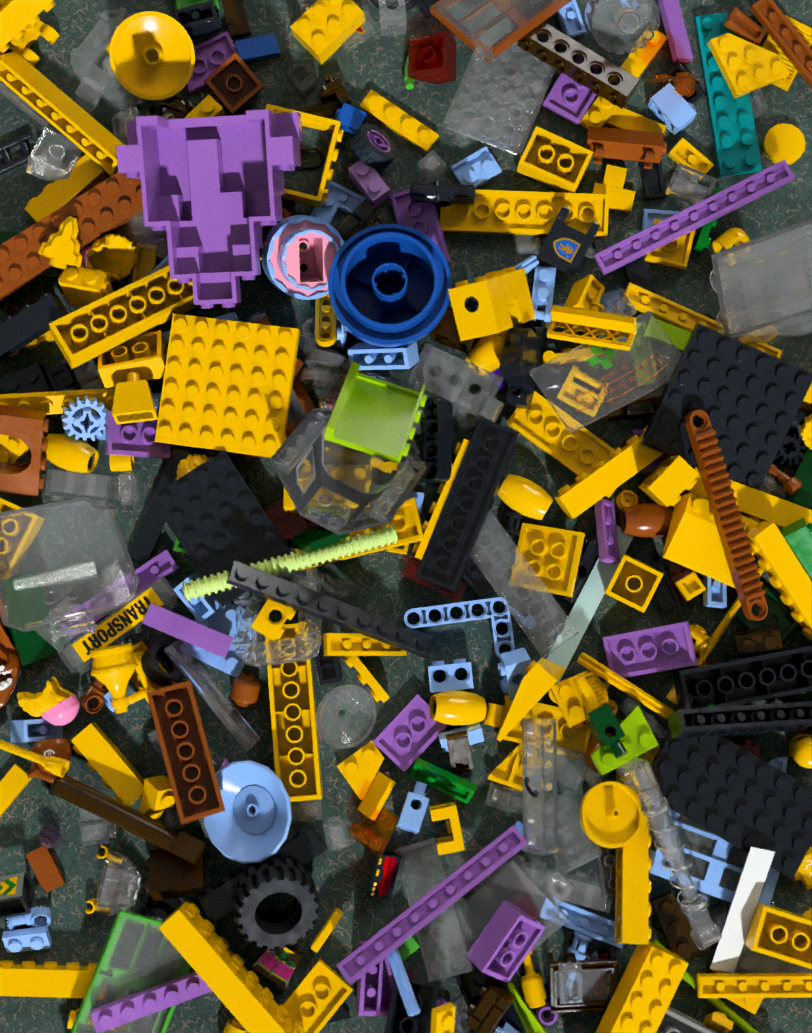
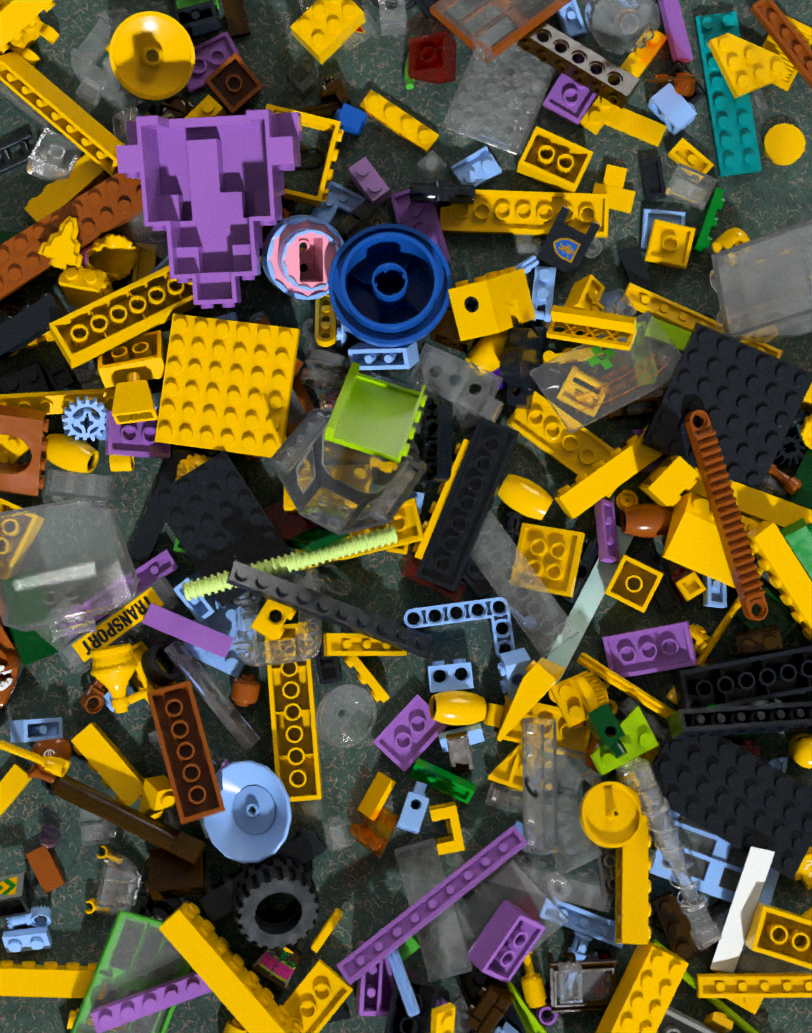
(53, 704): yellow hair -> none
(127, 488): clear head -> none
(257, 48): blue tile -> none
(361, 768): yellow wing -> none
(373, 146): black wheel -> none
(384, 875): slope -> none
(625, 145): dark orange brick -> none
(693, 217): medium lavender plate -> none
(743, 26): dark orange tile -> none

